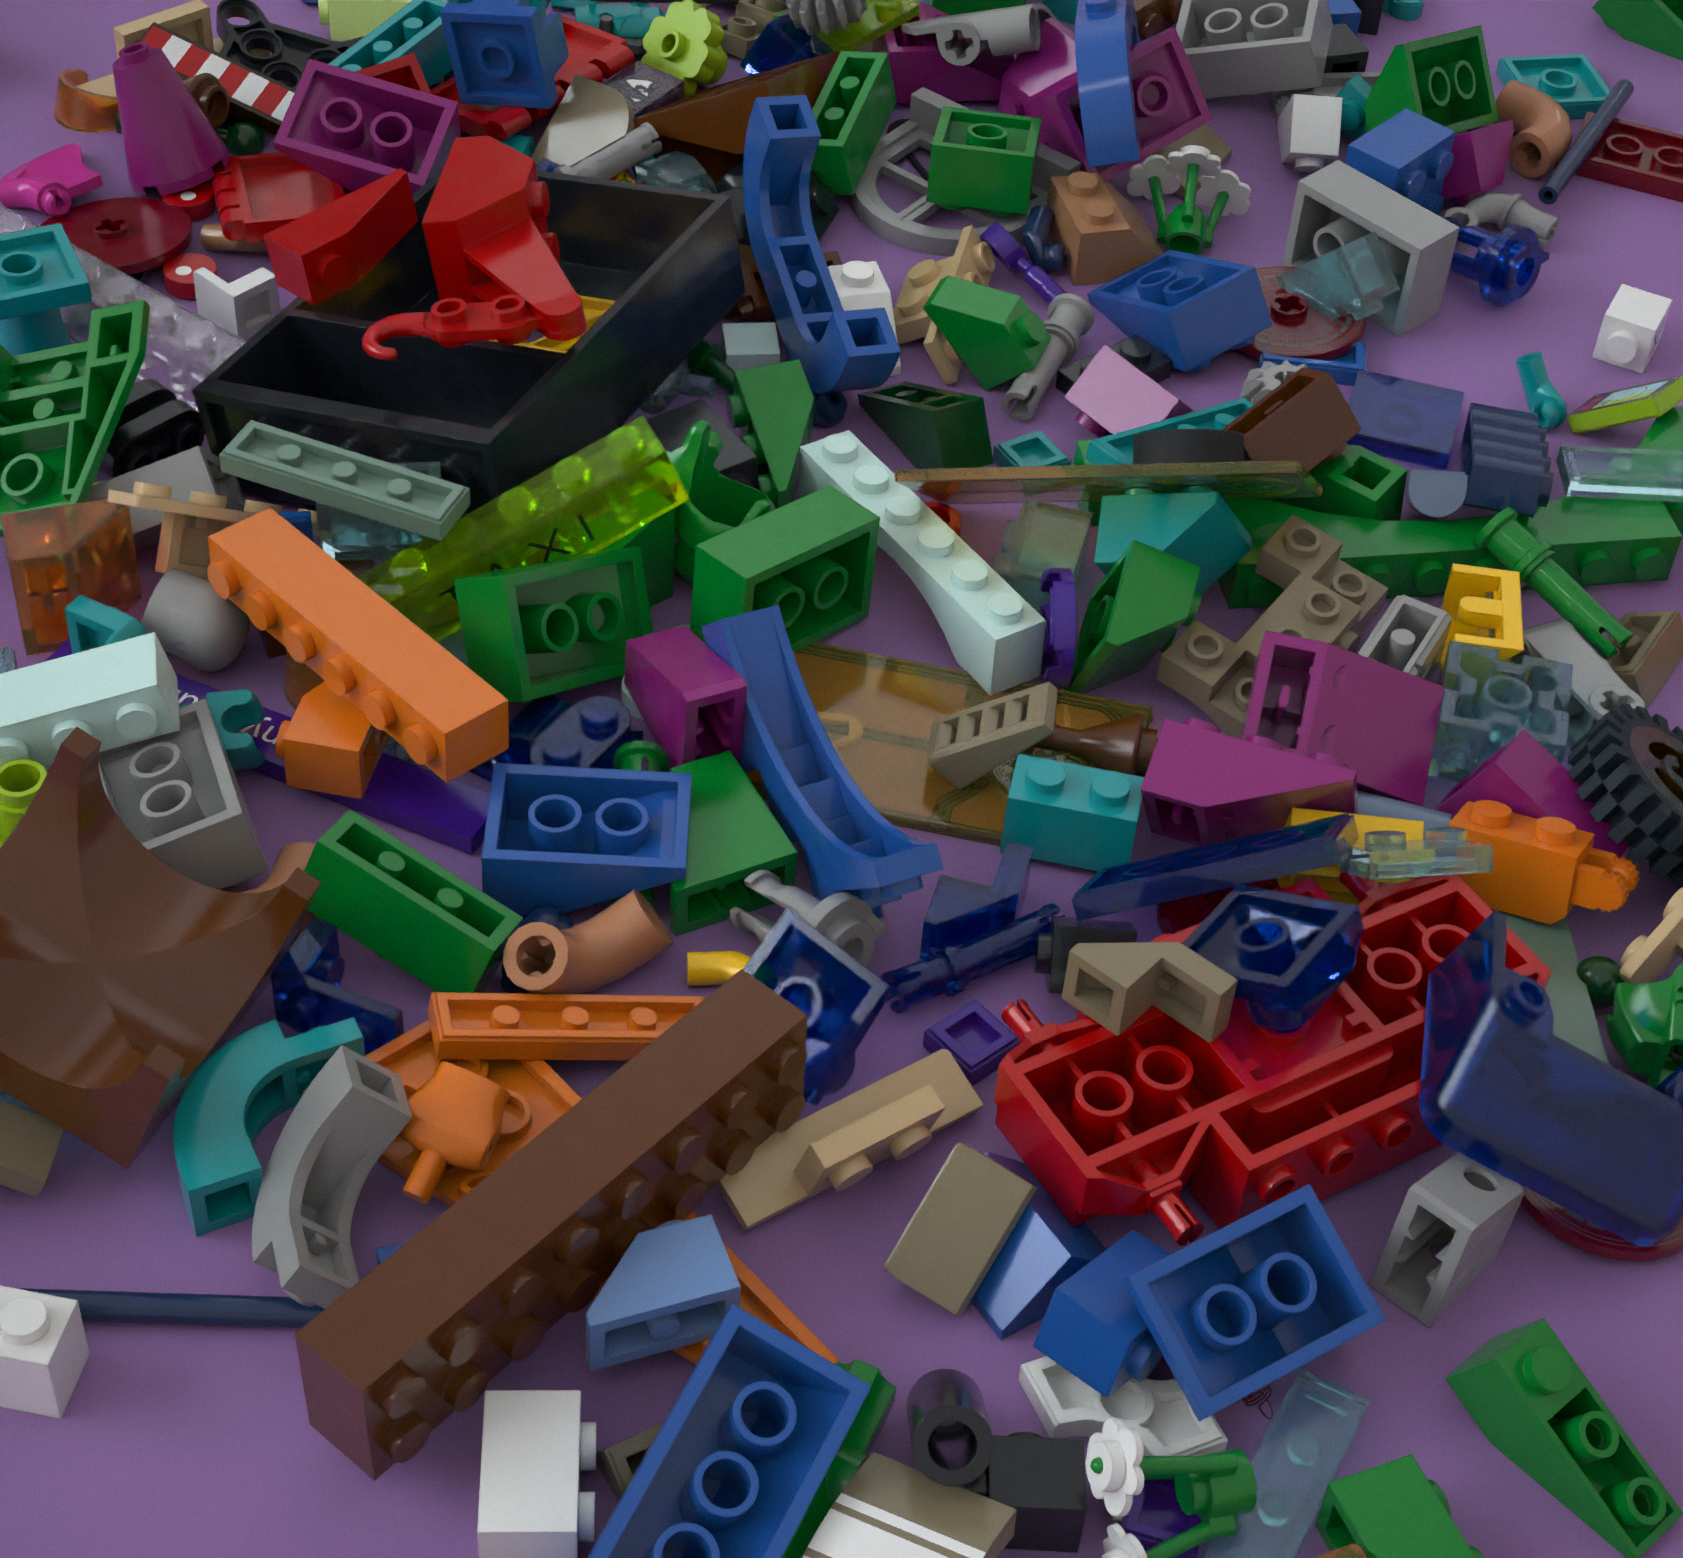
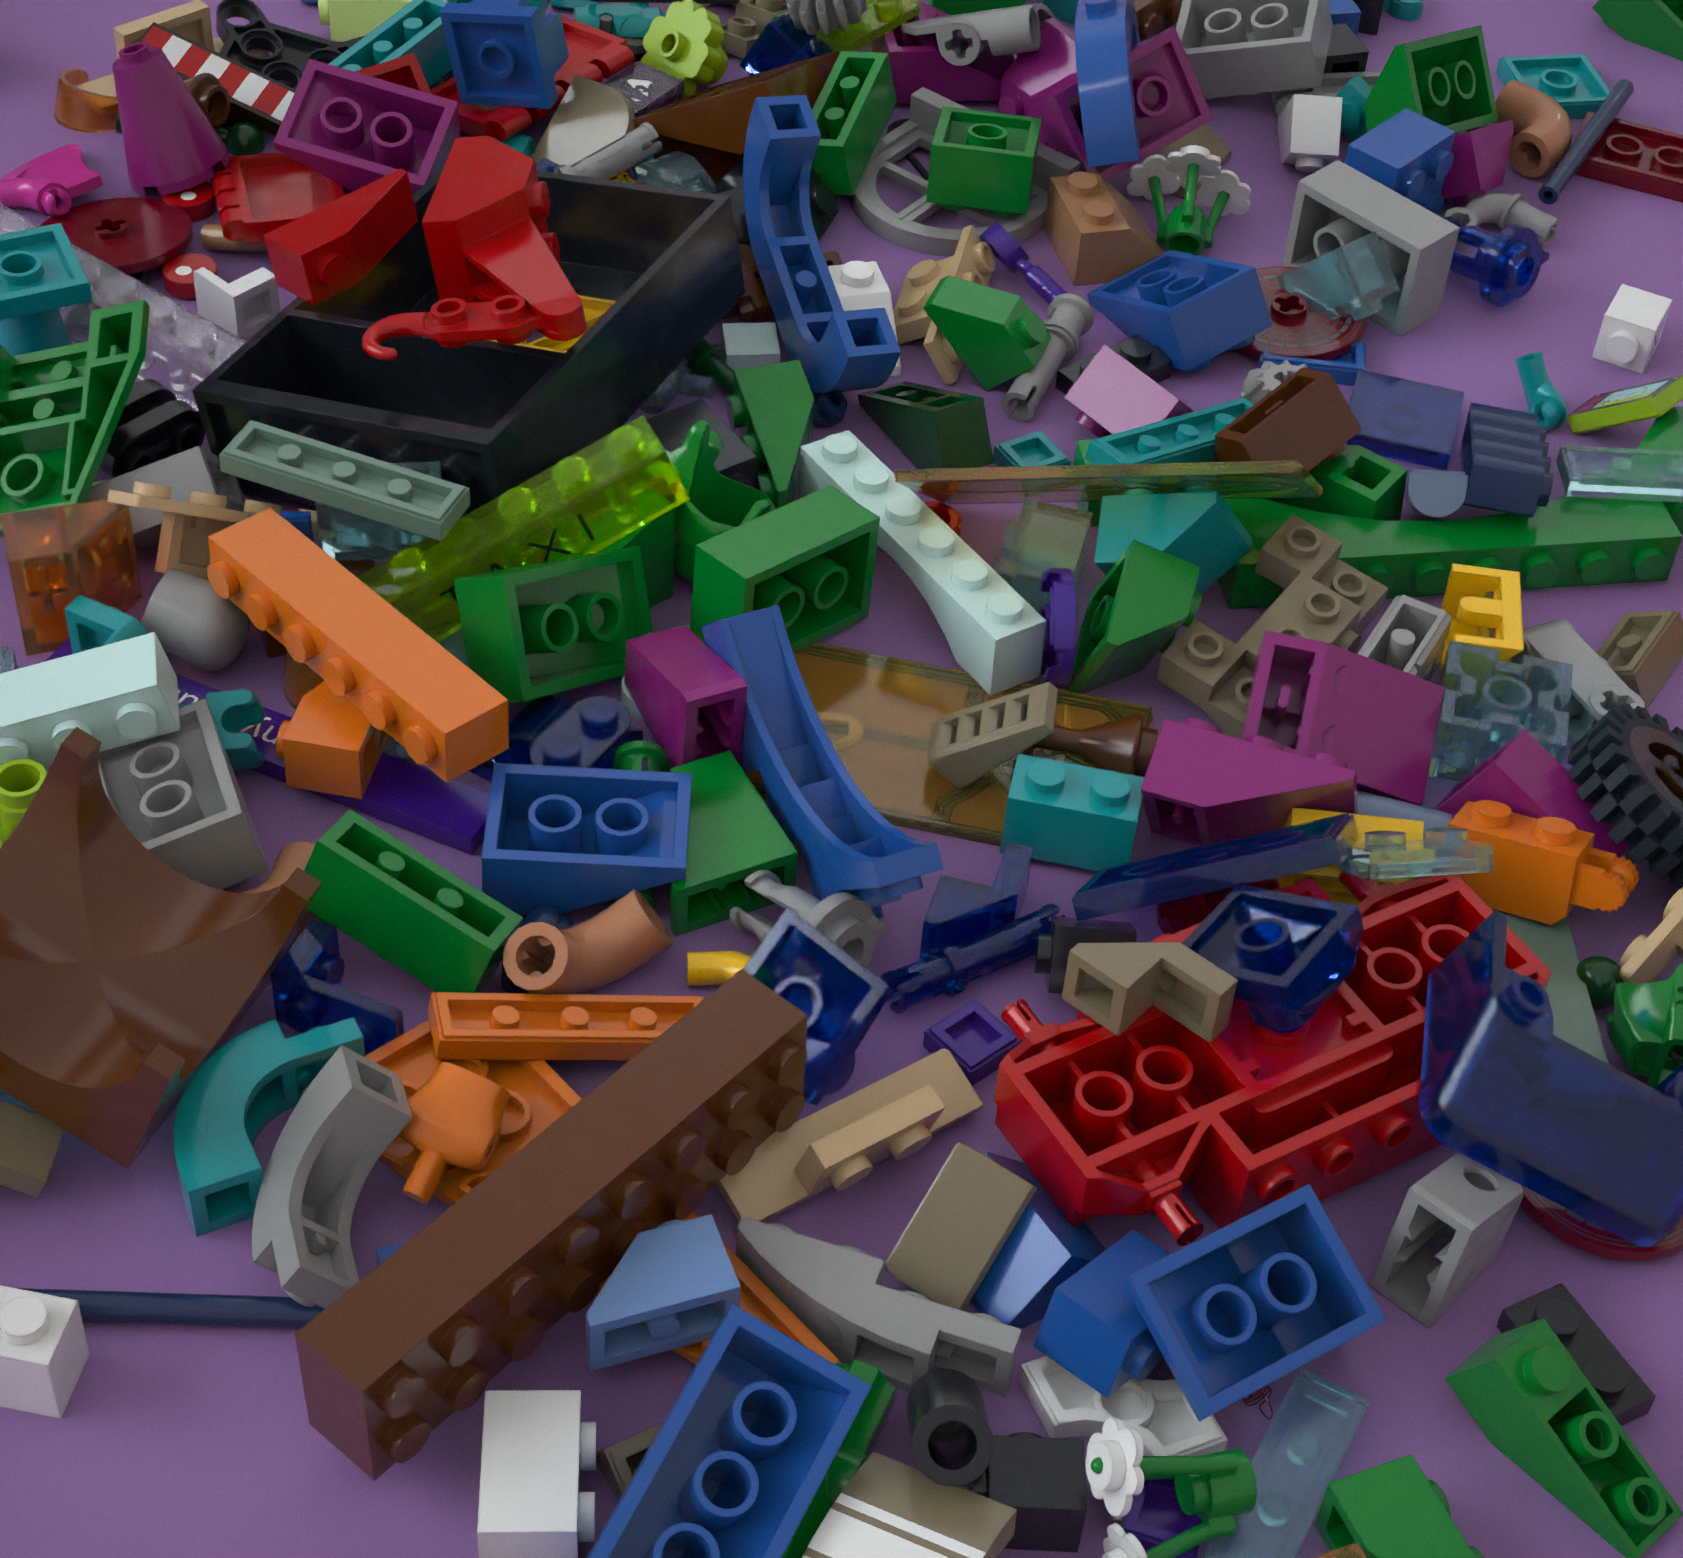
(847, 1308): none -> light grey slope
(1037, 244): dark blue arm -> none
(1188, 446): black tyre -> none
(1535, 562): green pin -> none
(1592, 1351): none -> black plate

